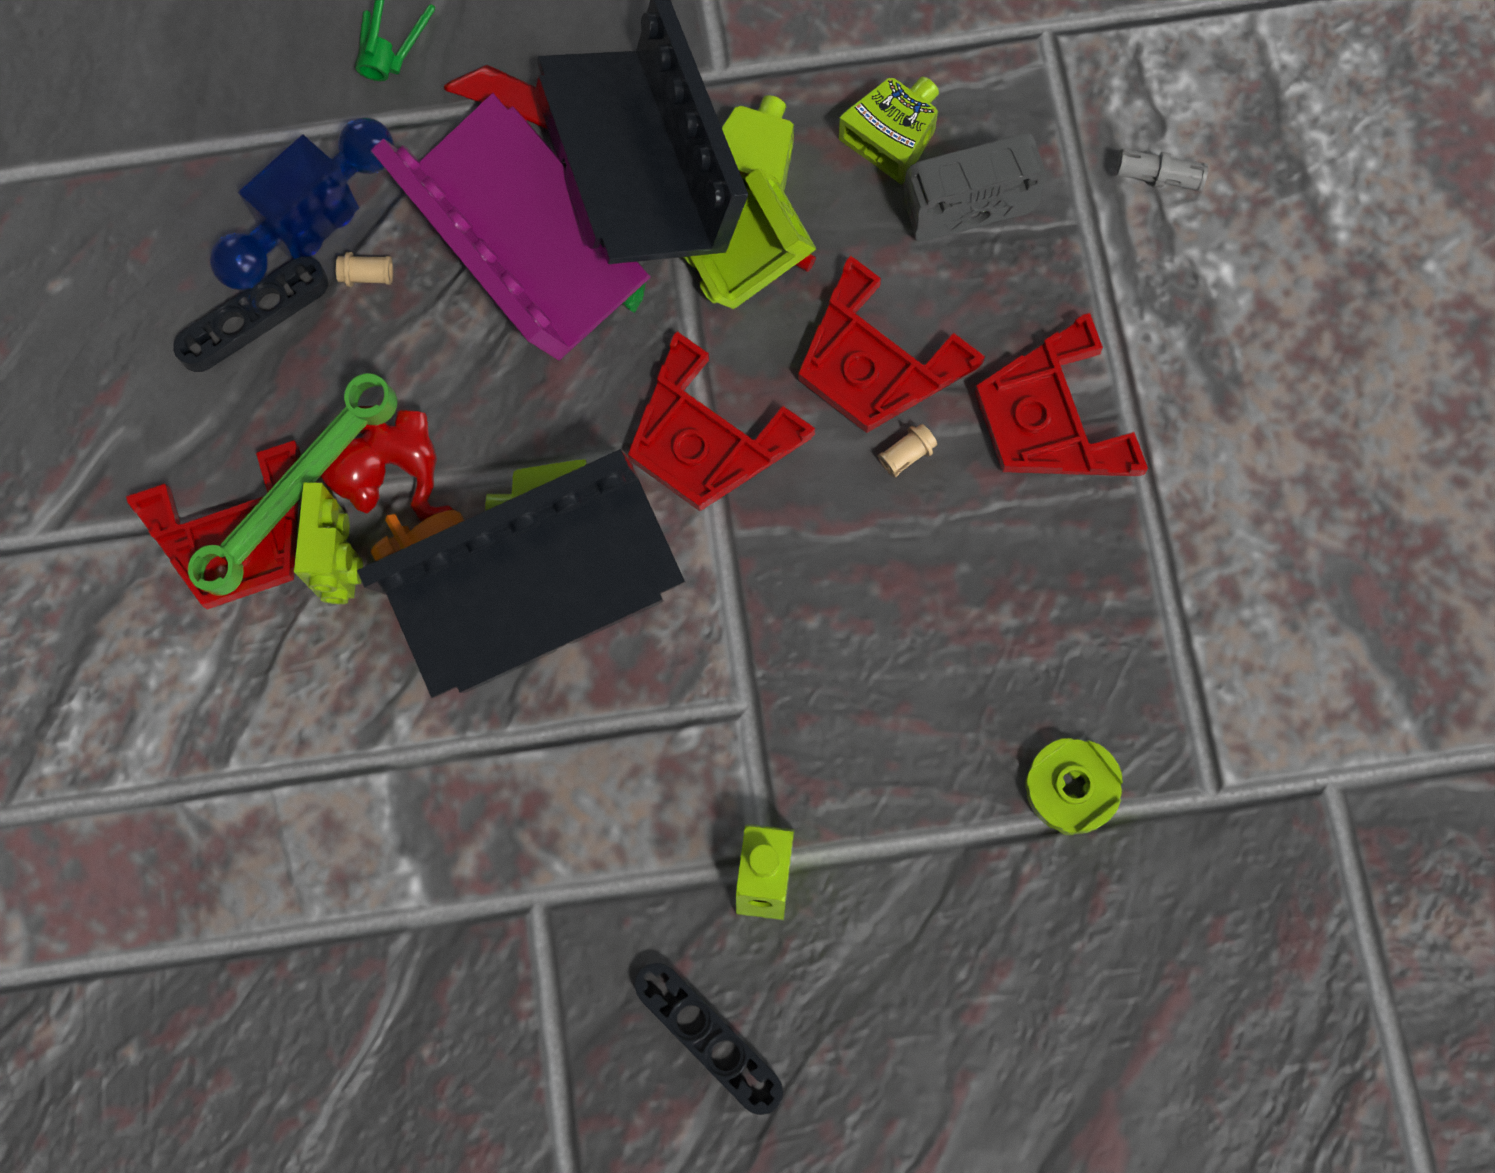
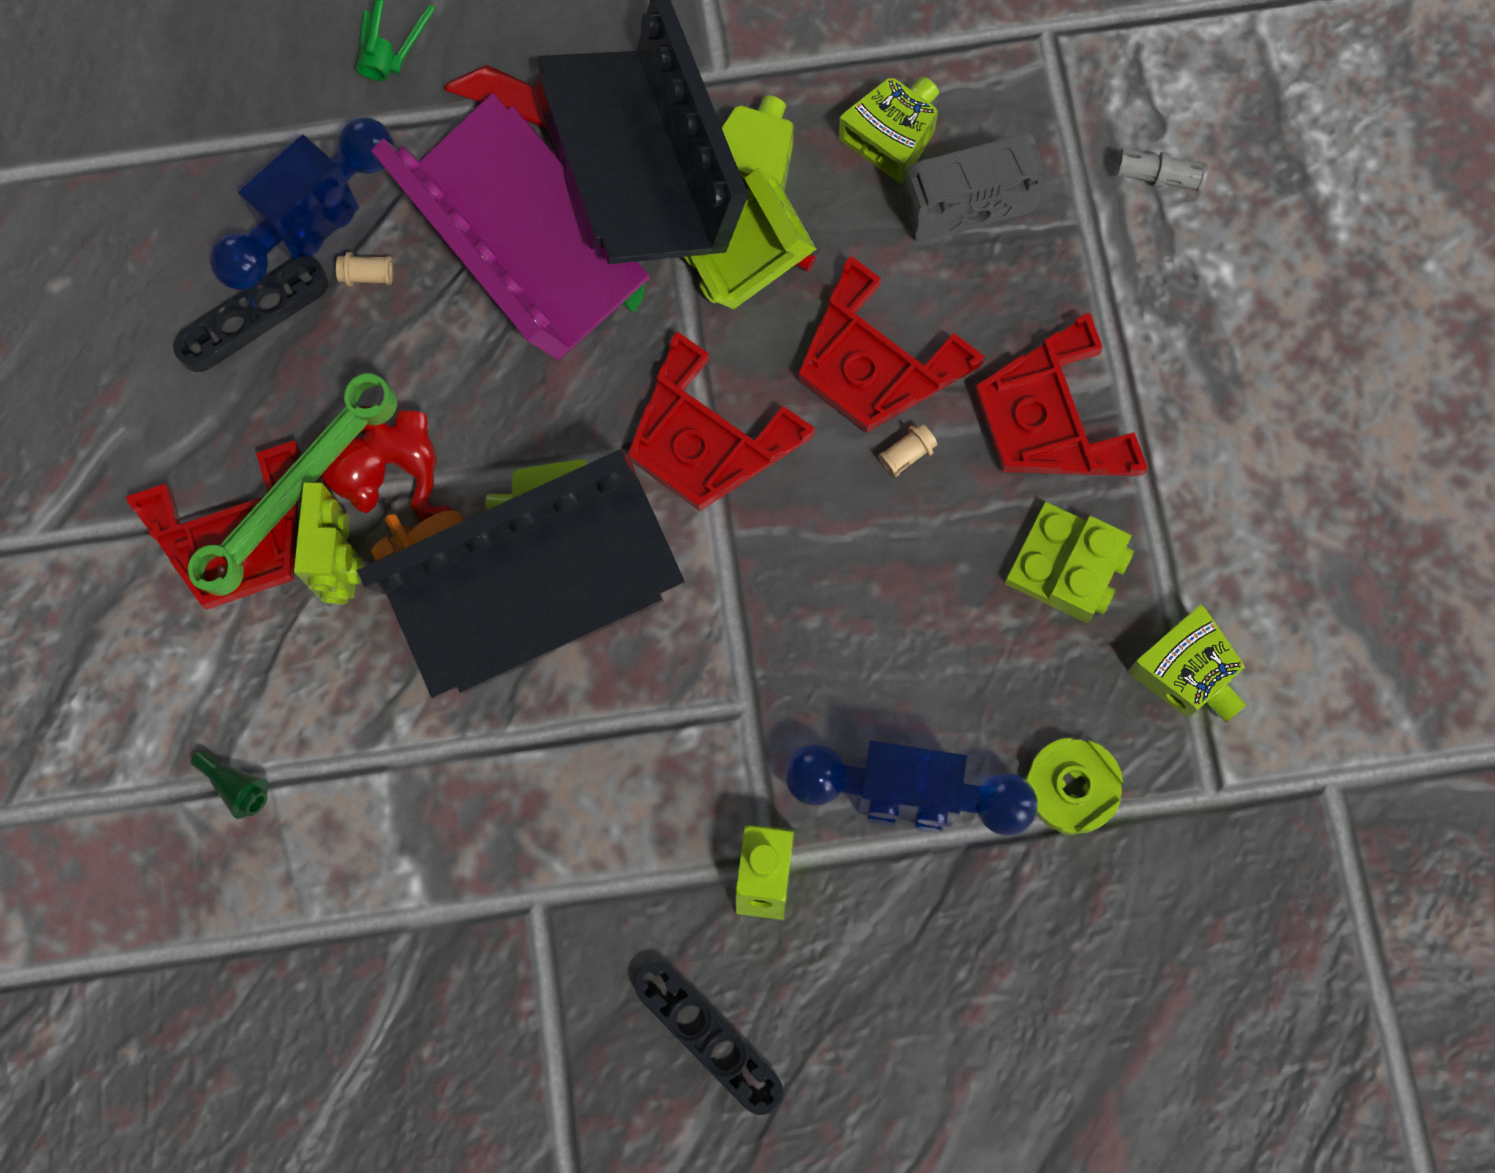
(239, 790): none -> dark green cone
(911, 787): none -> clear blue brick
(1070, 562): none -> lime plate
(1193, 667): none -> lime torso

